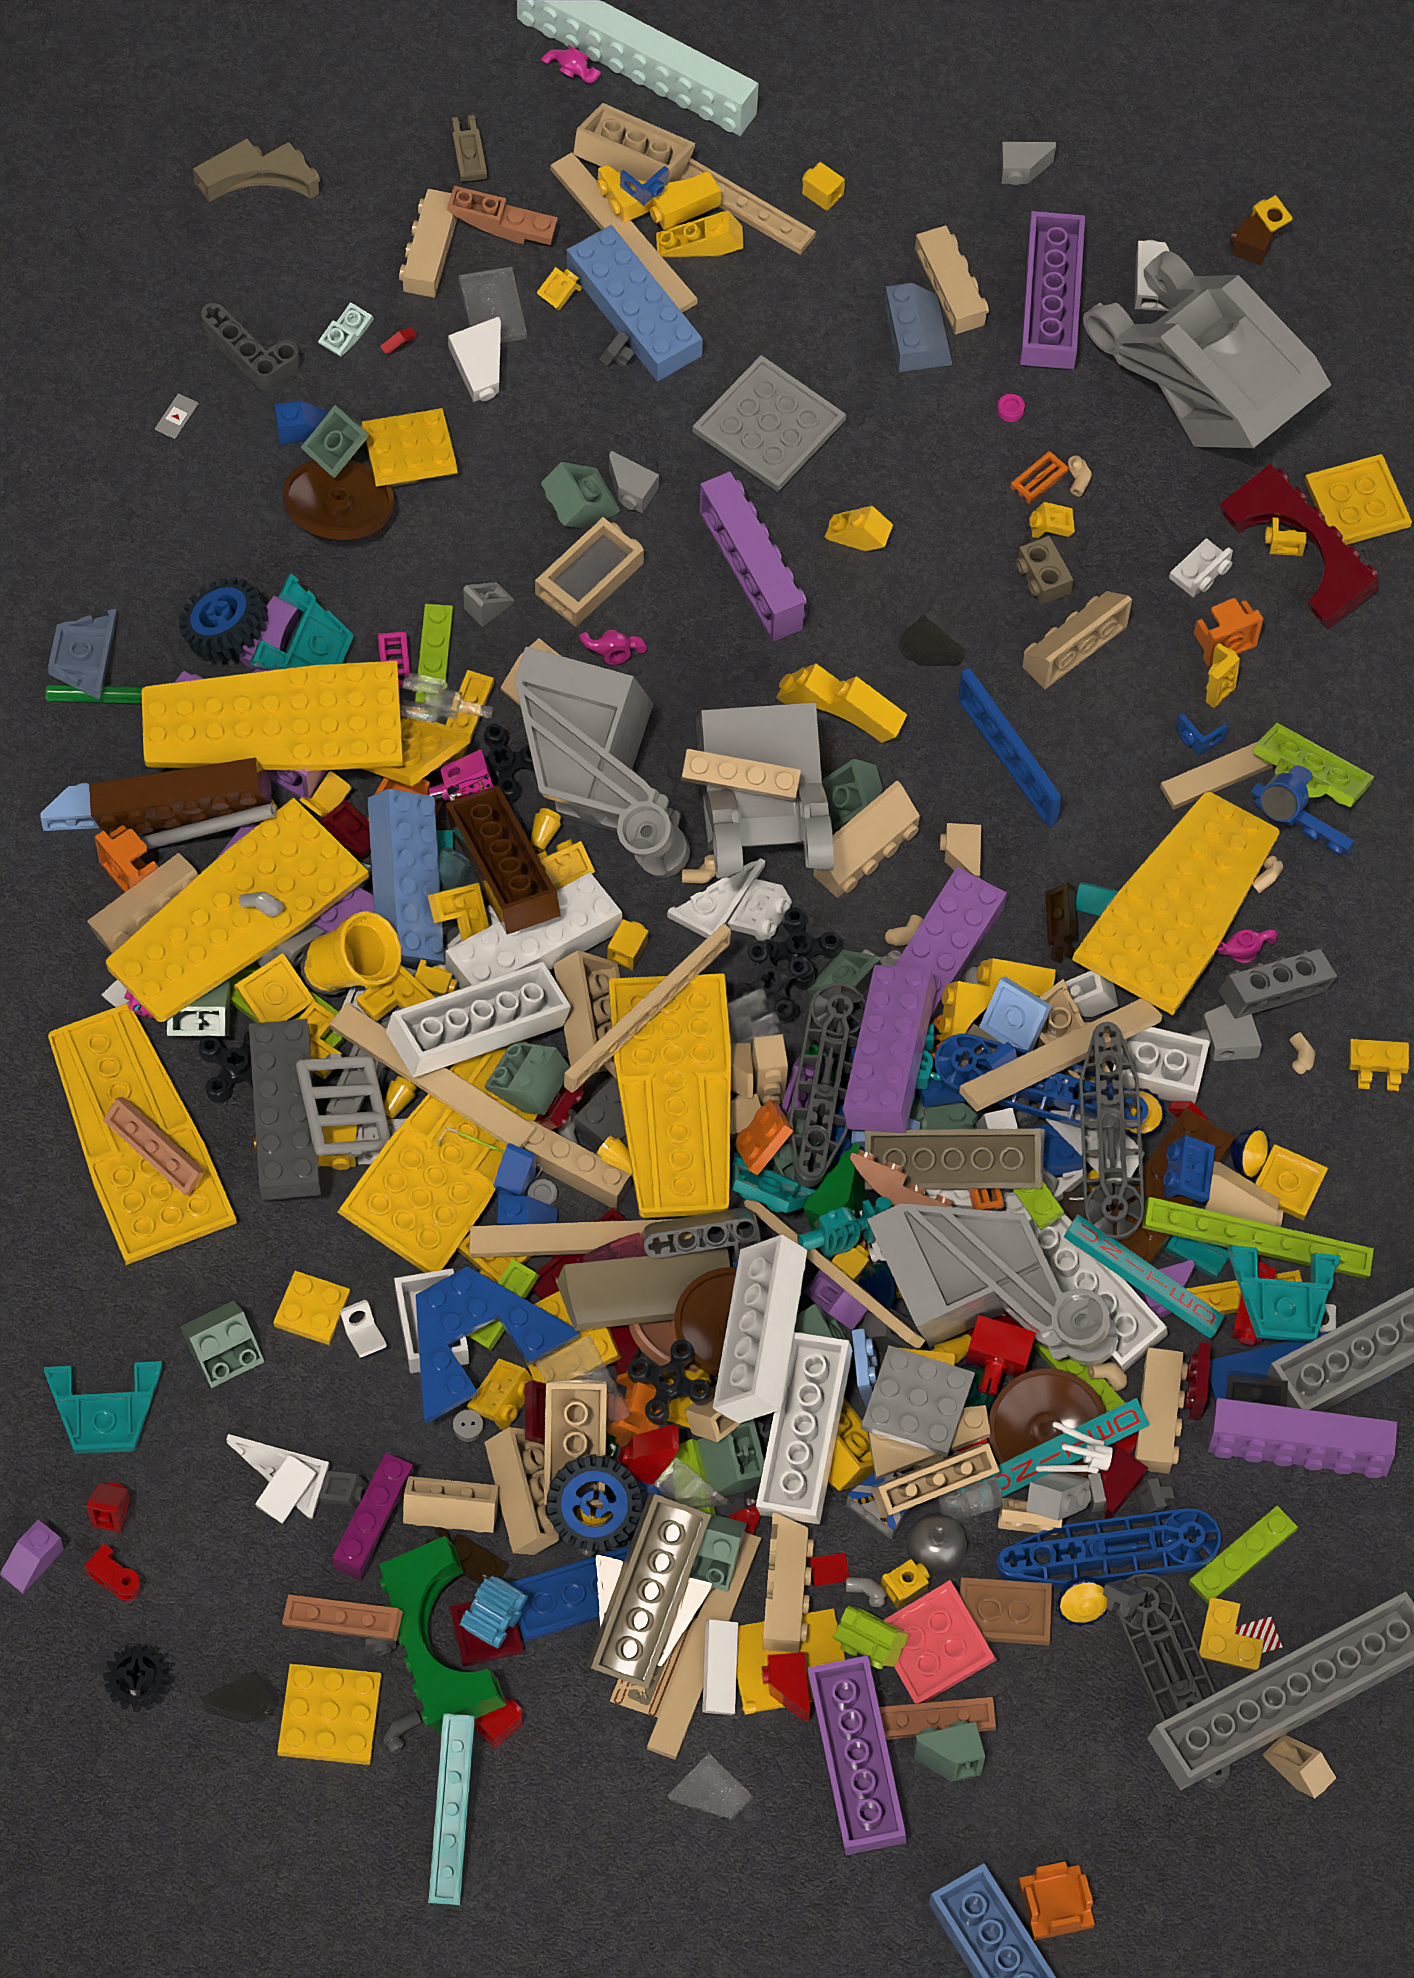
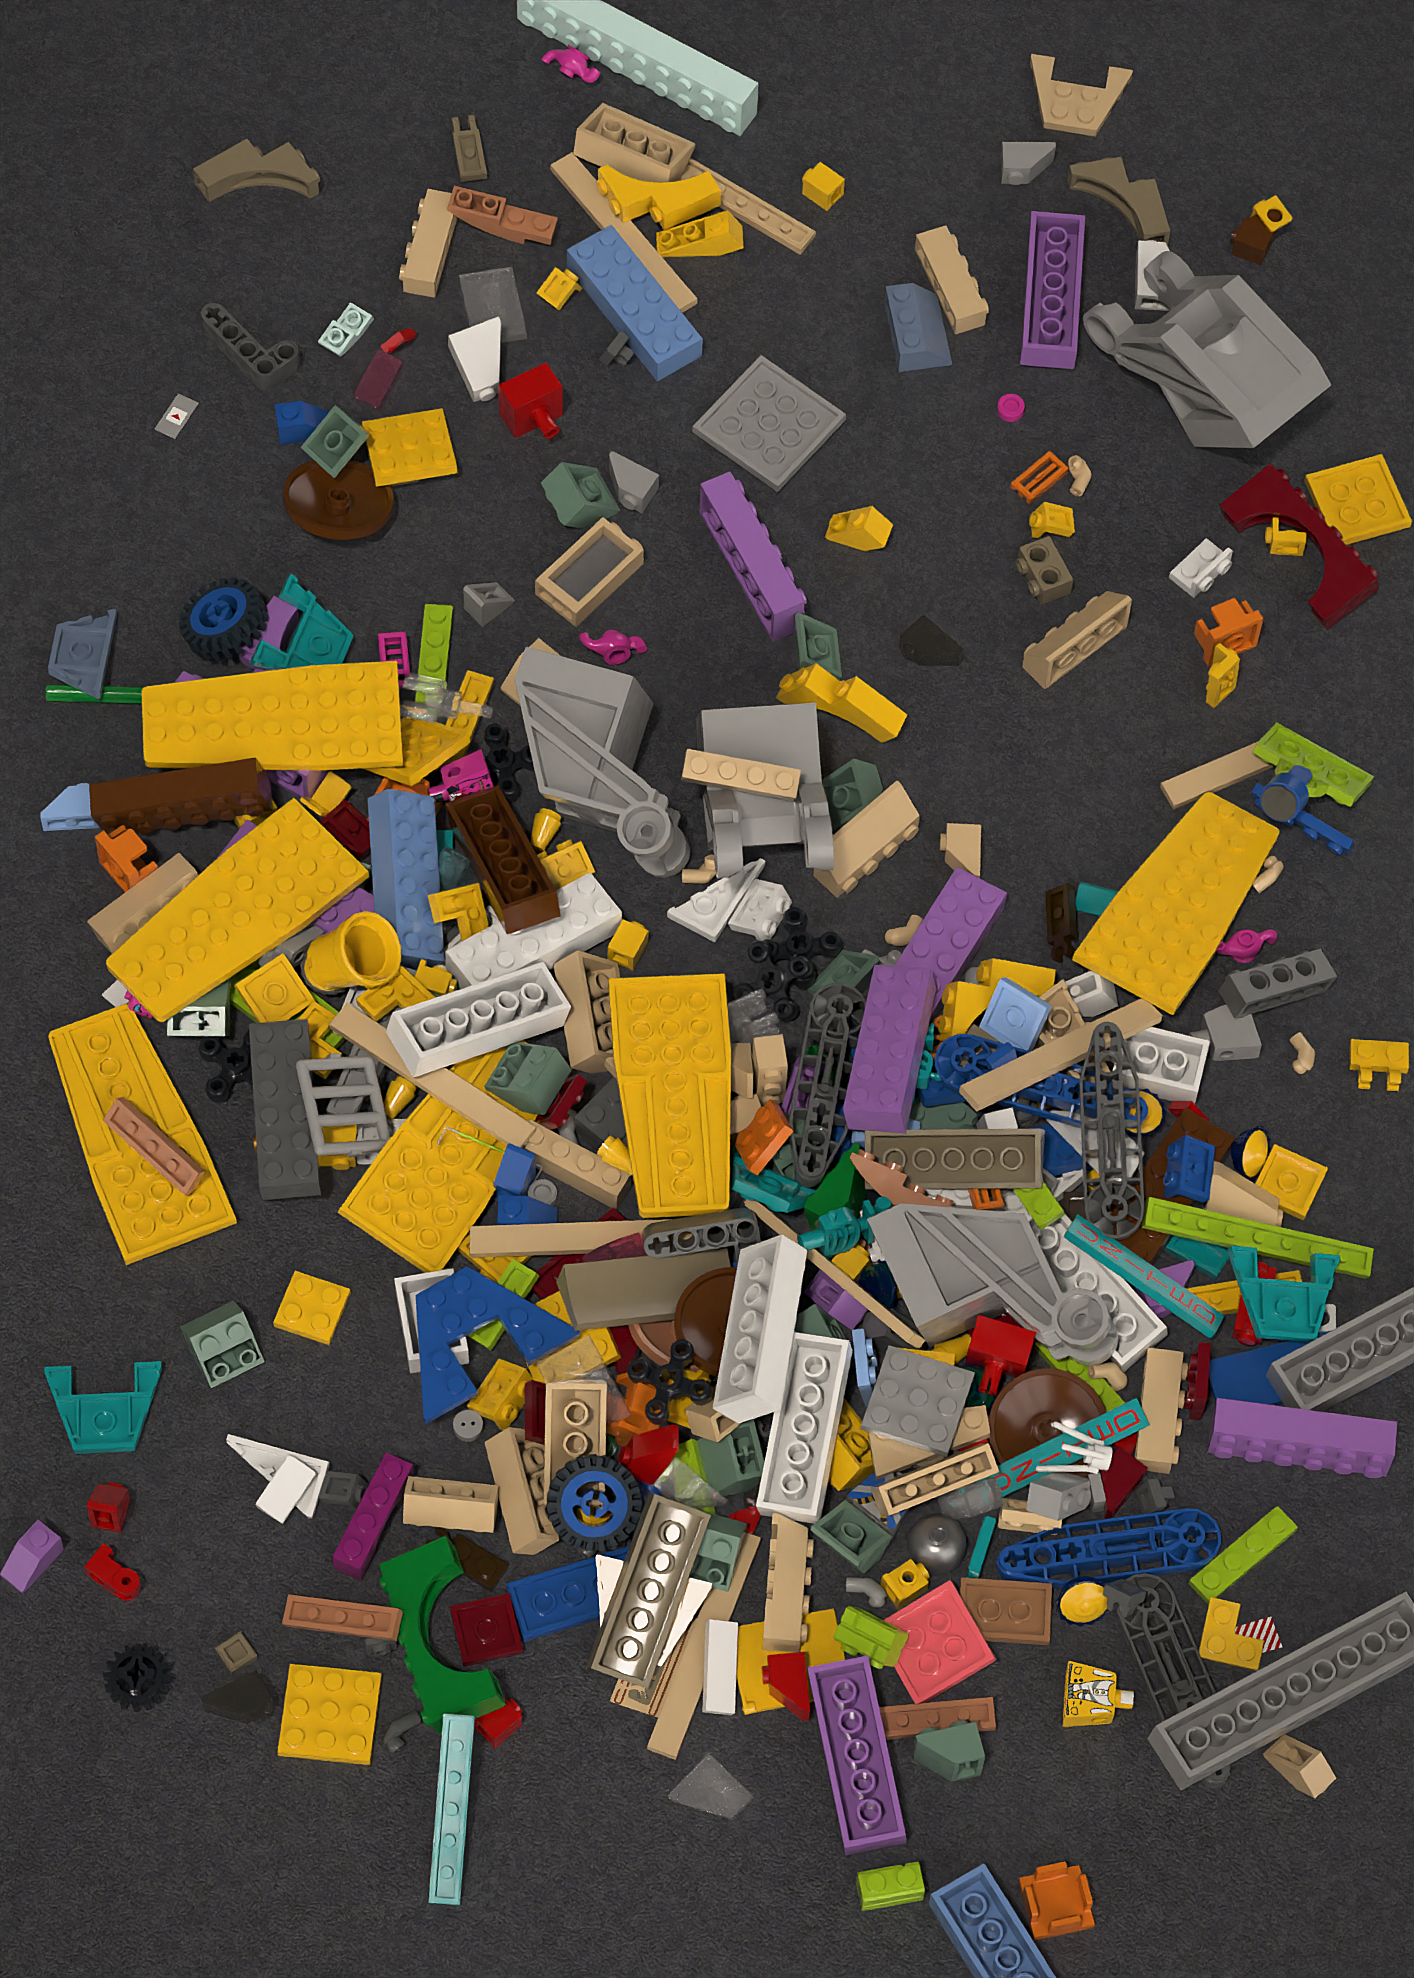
(209, 826): light grey piece -> none
(236, 1653): none -> dark tan tile
(263, 902): light grey arm -> none
(364, 1334): white bracket -> none
(377, 379): none -> clear pink slope
(494, 1610): dark azure brick -> none
(531, 402): none -> red brick
(647, 1008): tan tile -> none
(648, 190): blue bracket -> none
(816, 644): none -> sand green slope
(829, 1569): red sticker -> none
(852, 1536): none -> sand green slope
(890, 1886): none -> lime brick
(981, 1547): none -> teal tile
(1009, 747): blue tile -> none
(1075, 106): none -> tan wing
(1092, 1696): none -> torso
(1135, 200): none -> dark tan arch
(1193, 738): blue bracket -> none
(1256, 1388): clear smoke slope -> none

